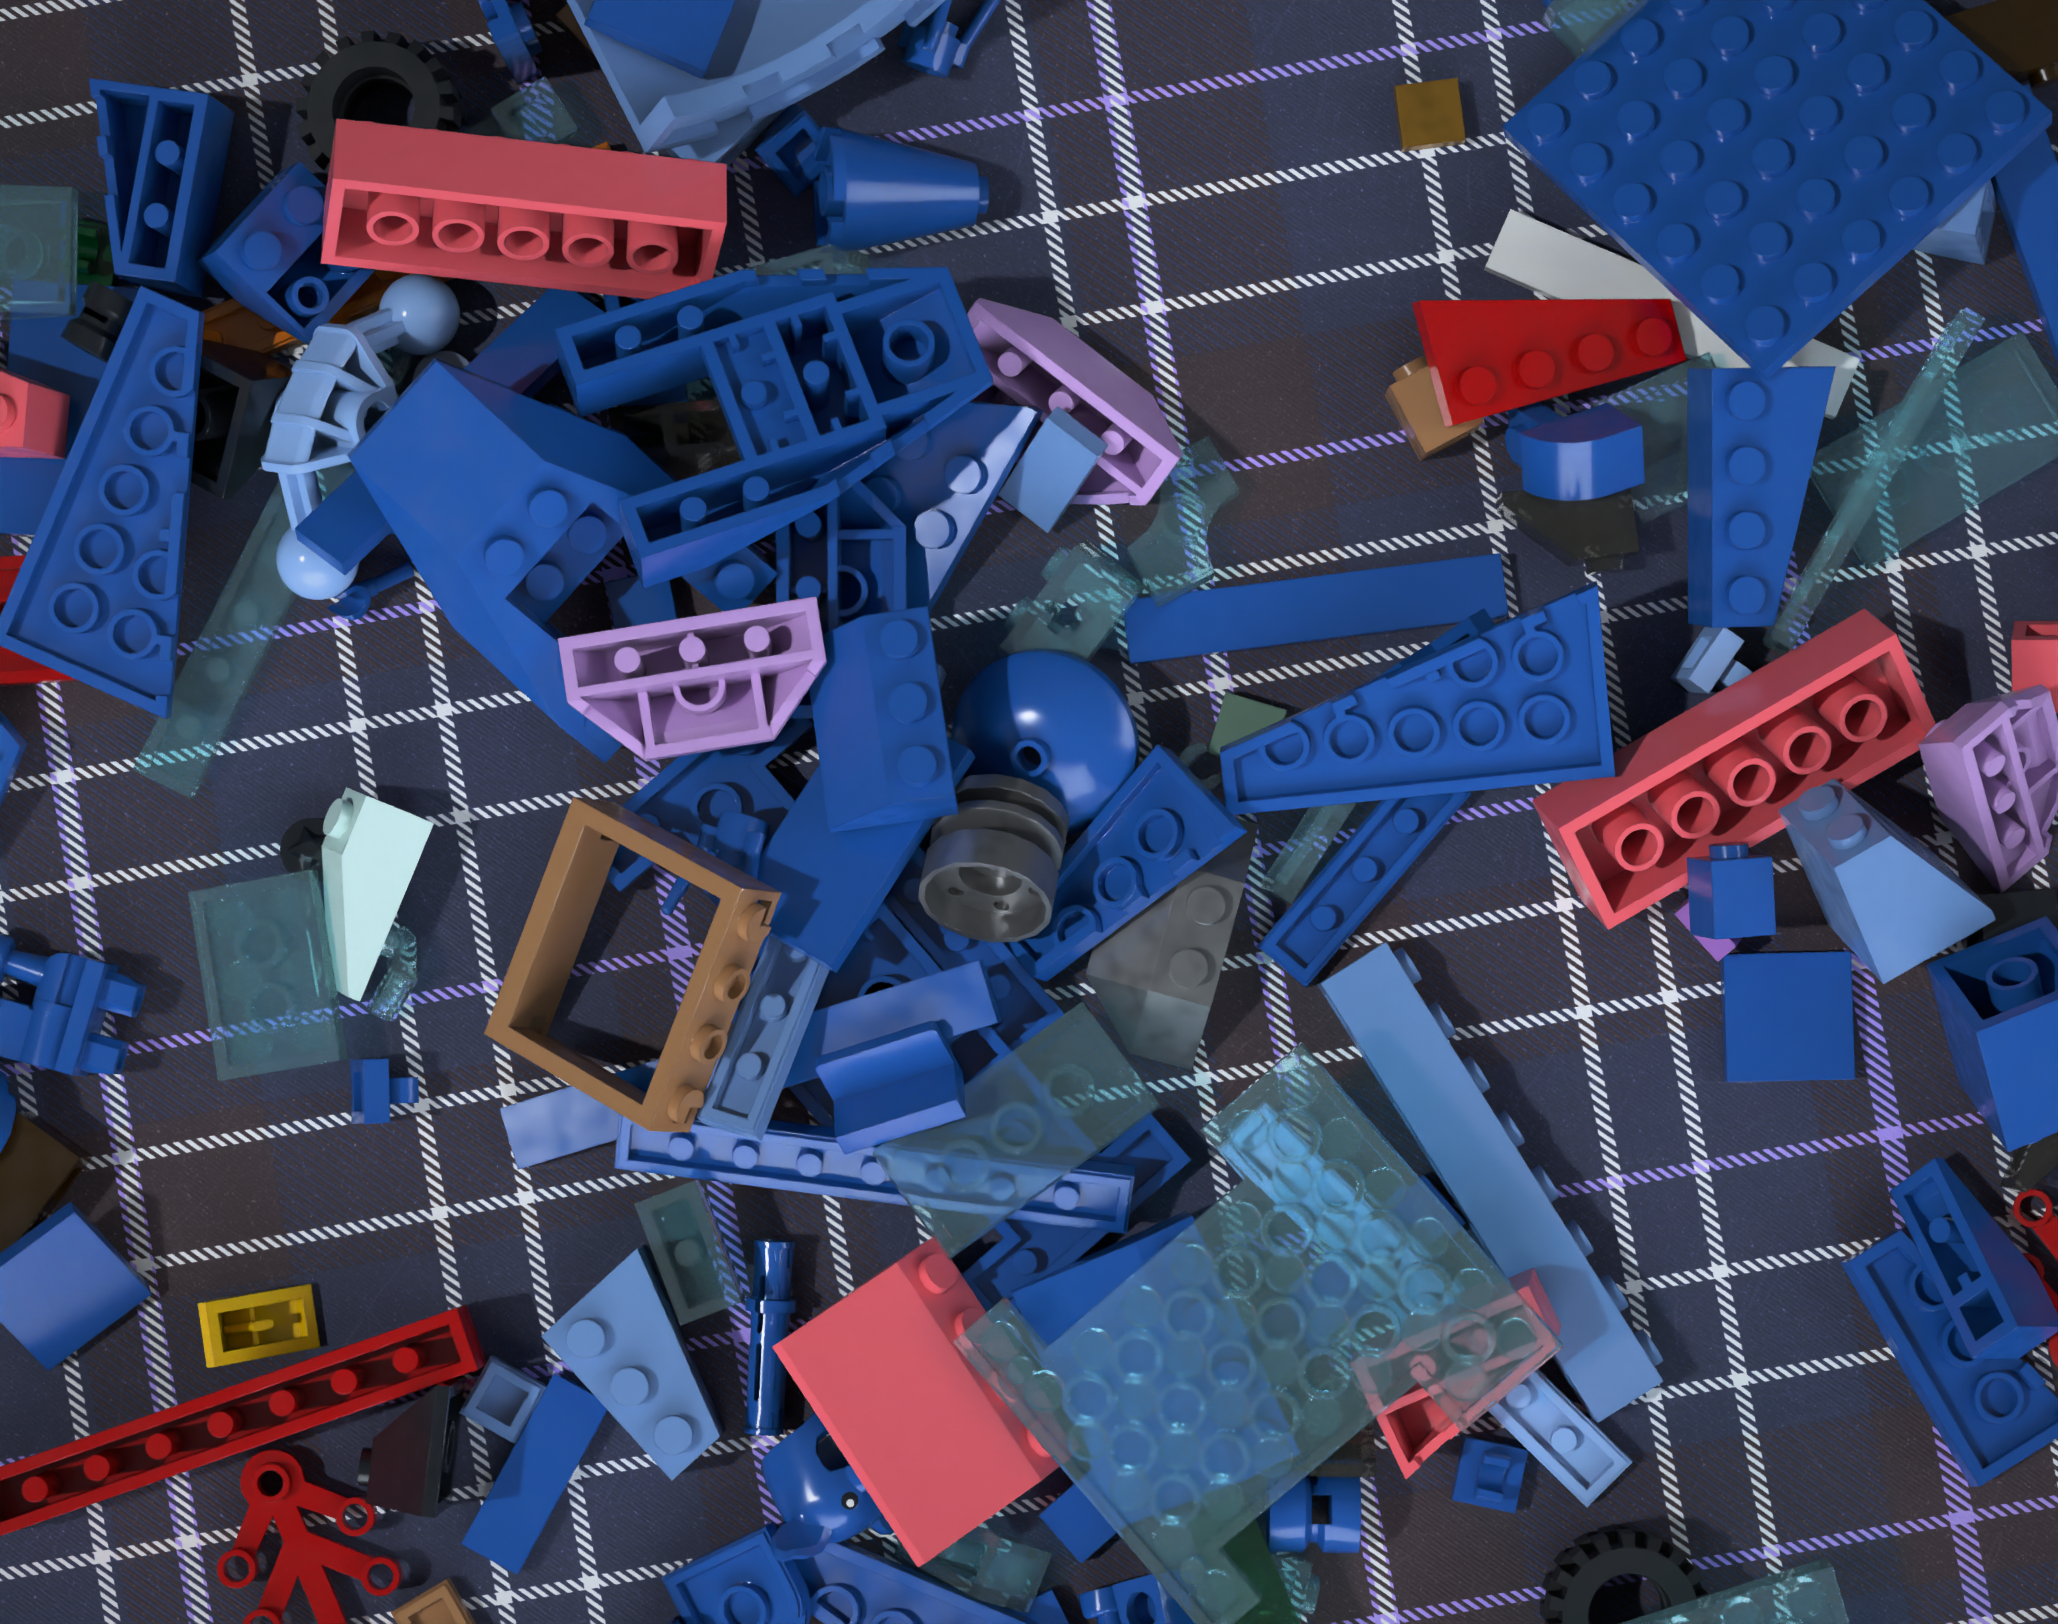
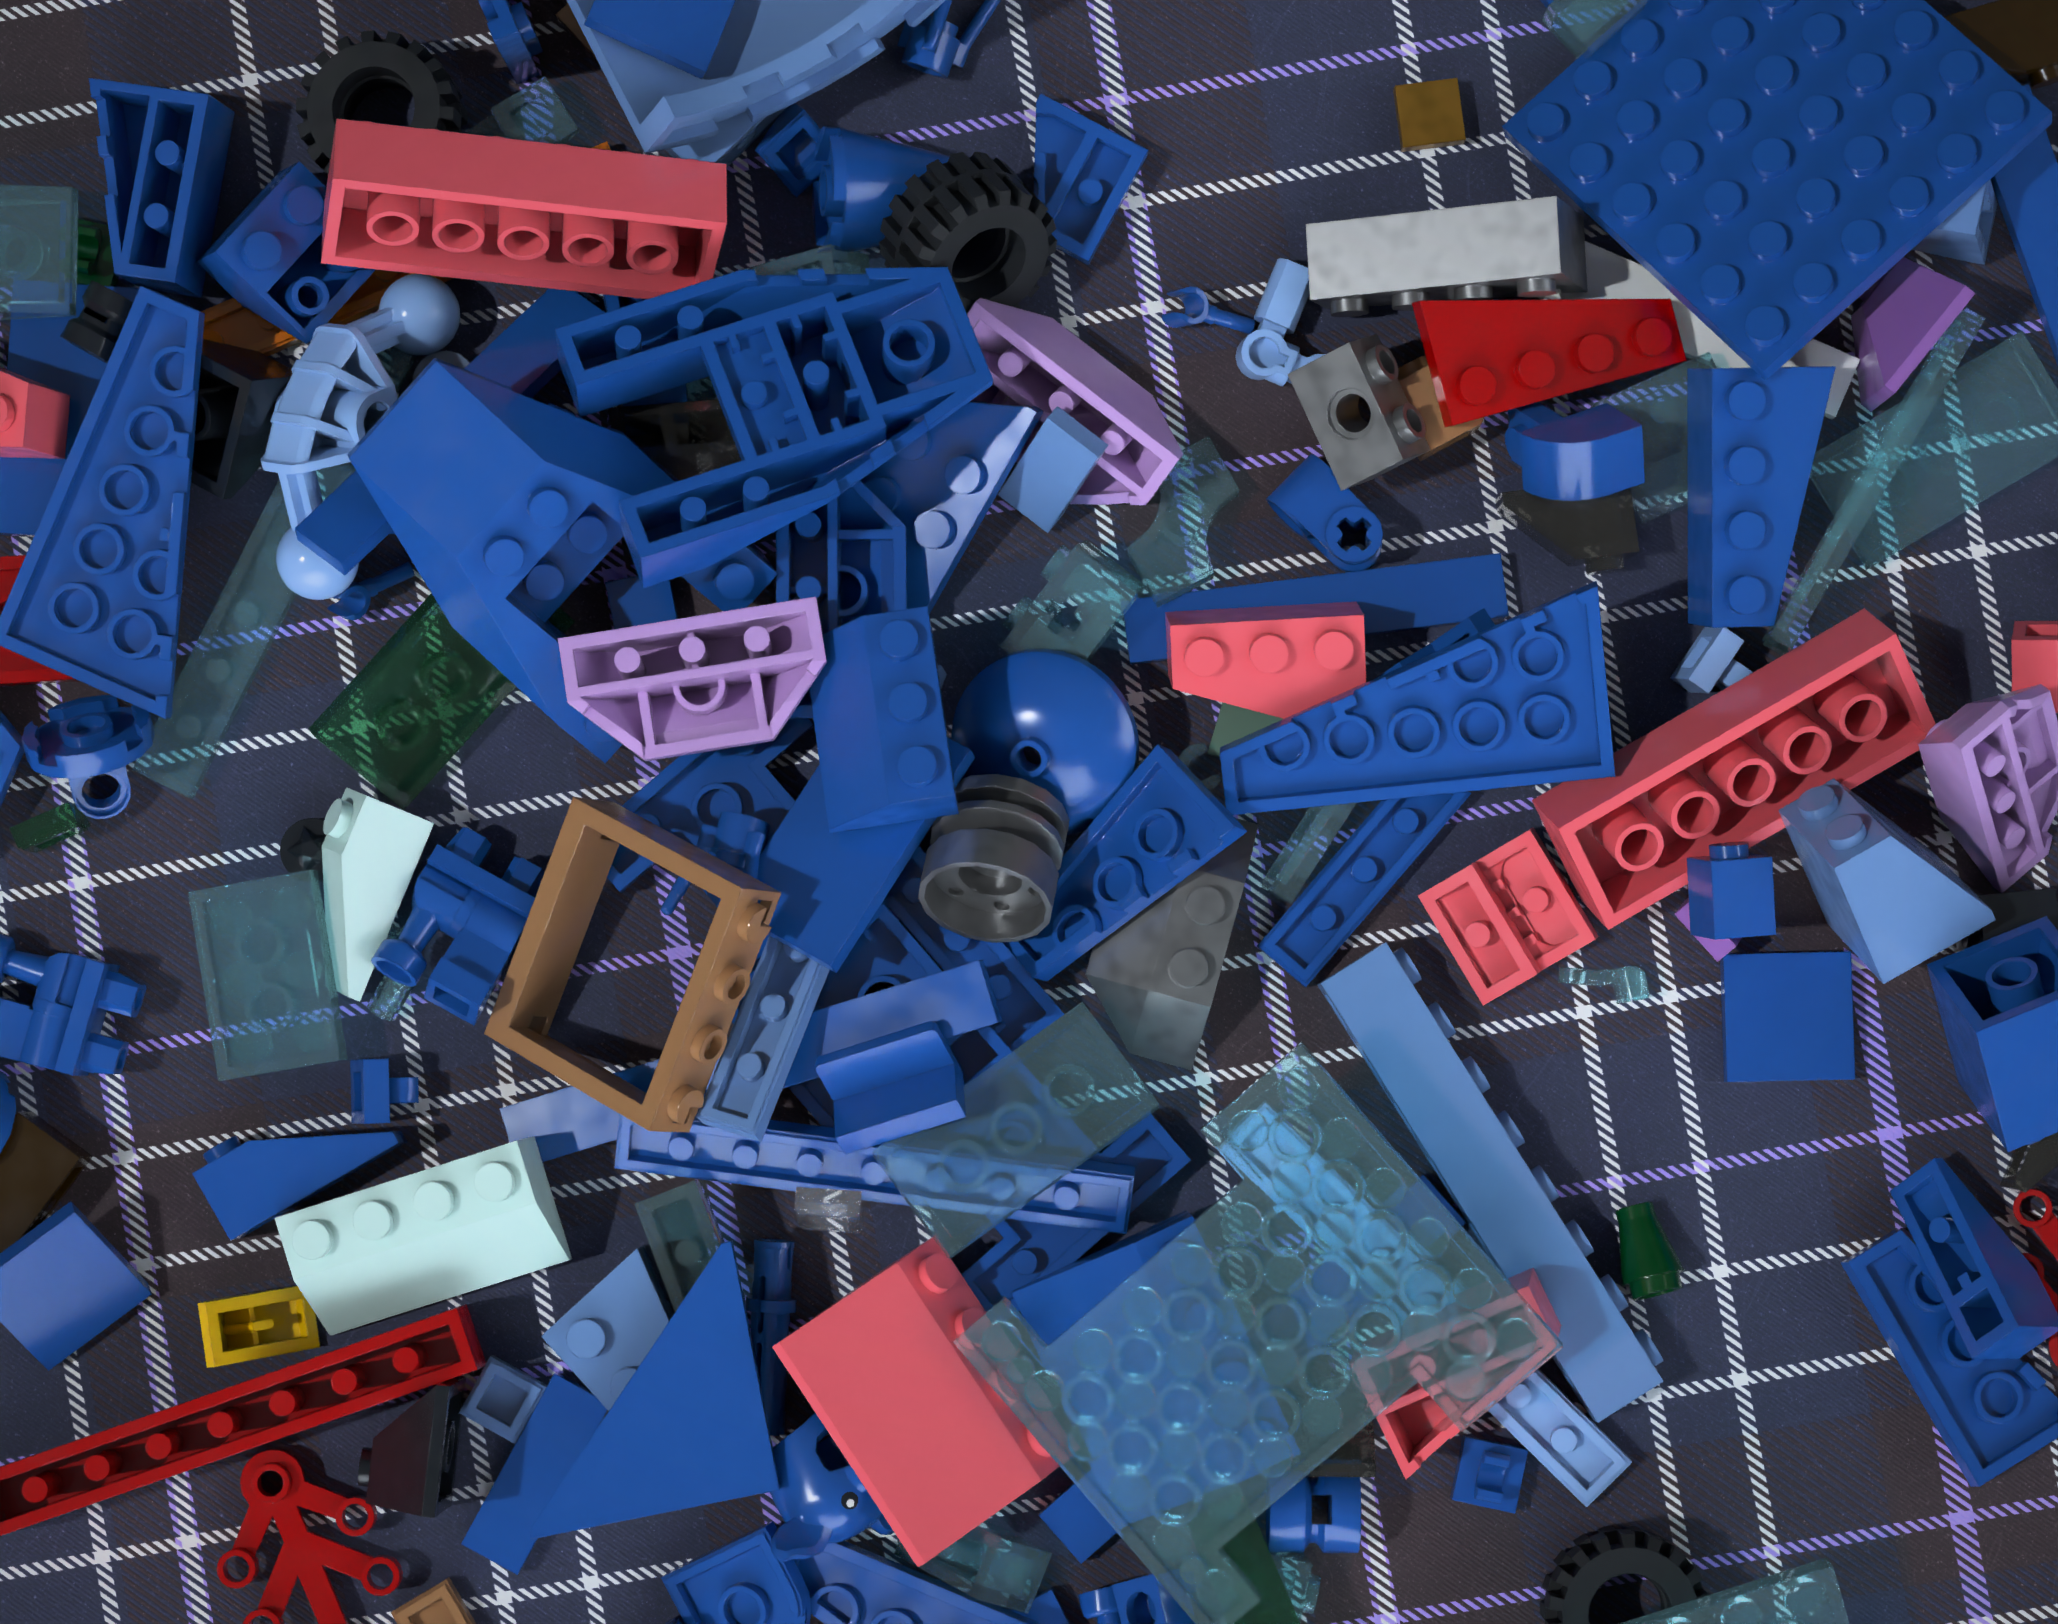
(50, 828): none -> clear green tile
(89, 740): none -> blue tile
(270, 1176): none -> blue slope
(415, 704): none -> clear green tile
(425, 1237): none -> light aqua slope
(472, 908): none -> blue hips
(684, 1425): none -> blue tile
(829, 1210): none -> clear tile
(977, 224): none -> black tyre
(1081, 175): none -> blue wing
(1199, 310): none -> blue hand
(1264, 351): none -> light blue bar
(1268, 655): none -> coral wedge
(1319, 512): none -> blue piece
(1330, 398): none -> flat silver brick
(1447, 255): none -> wedge
(1508, 916): none -> coral slope
(1628, 982): none -> clear light blue hand
(1646, 1253): none -> dark green cone
(1900, 324): none -> medium lavender slope

